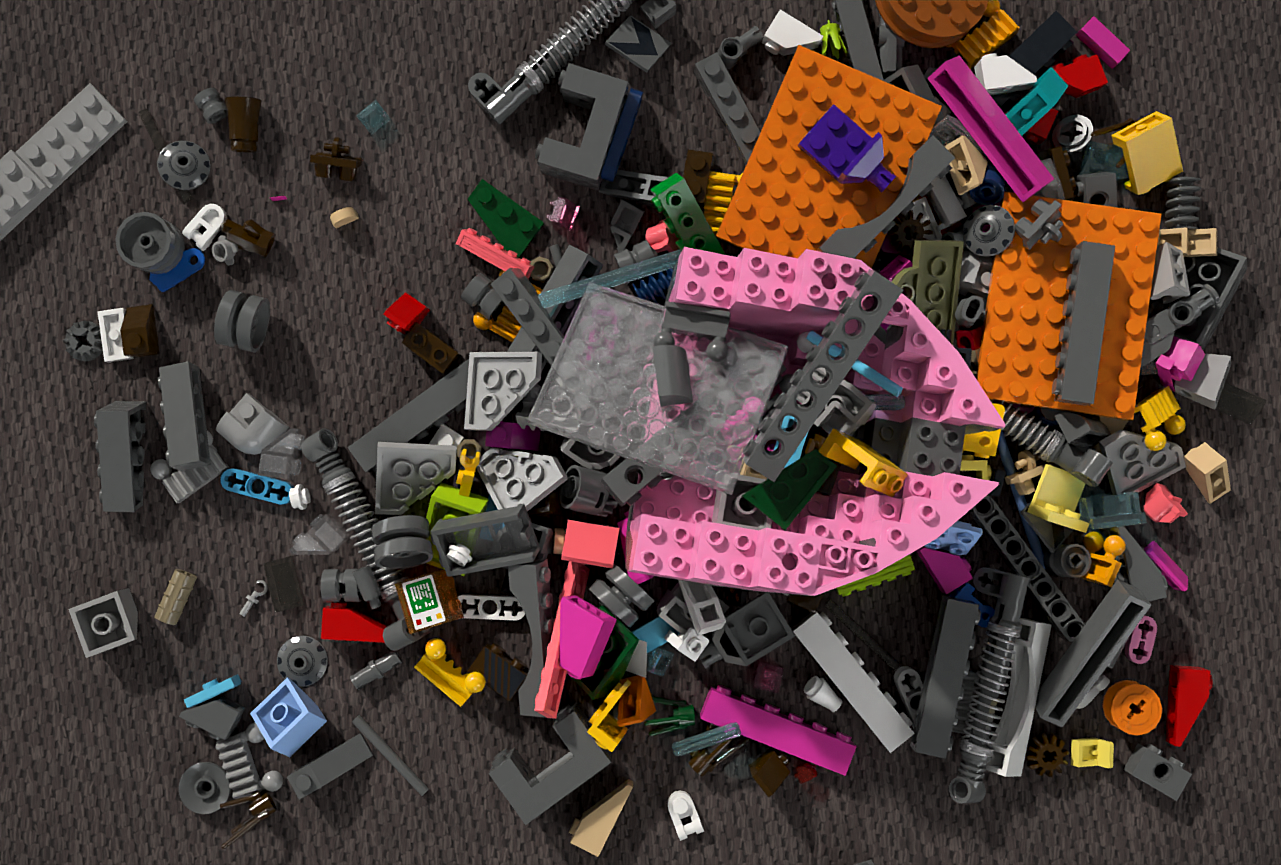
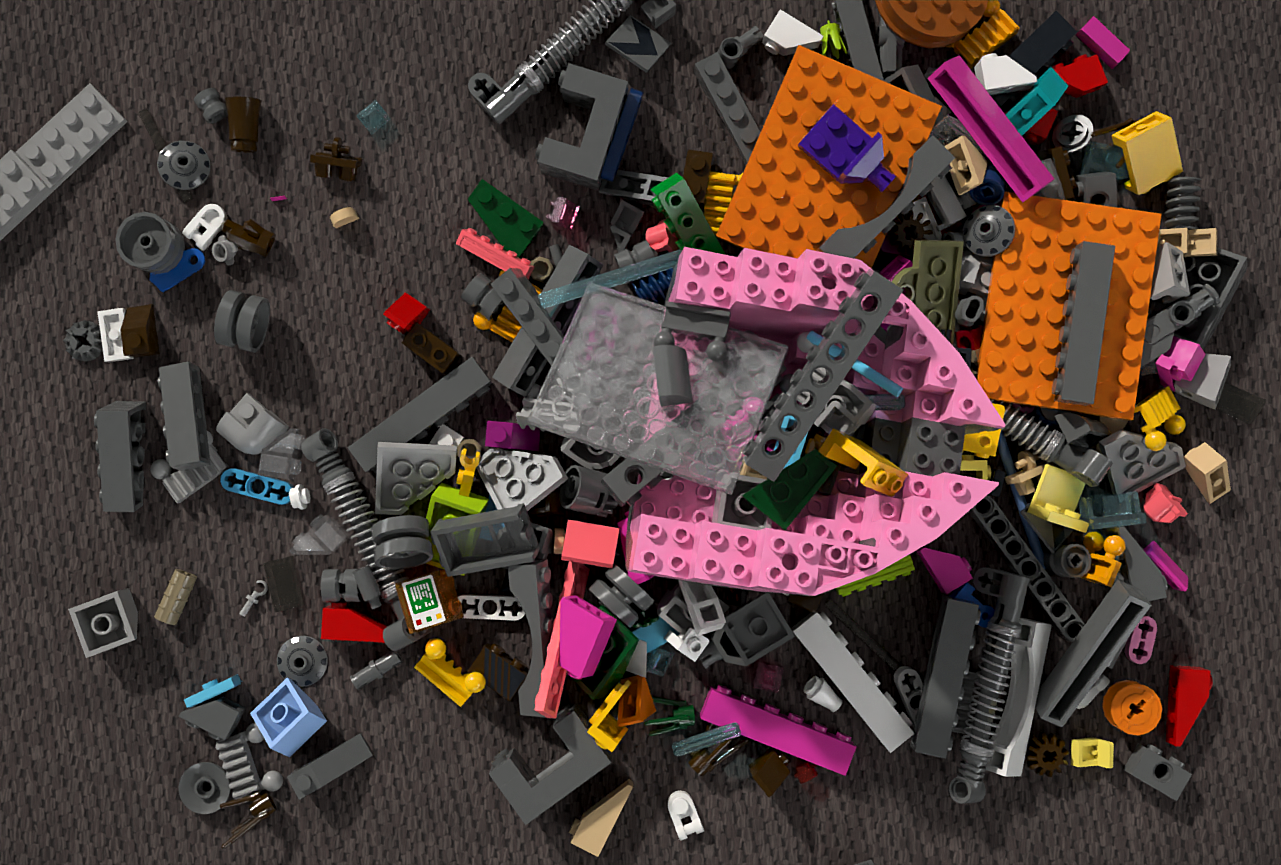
(390, 755): dark grey bar -> none
(459, 554): white plate -> none
(497, 385): light grey plate -> none
(645, 619): none -> dark green plant
(957, 539): light blue bracket -> none
(1044, 228): dark grey hips -> none

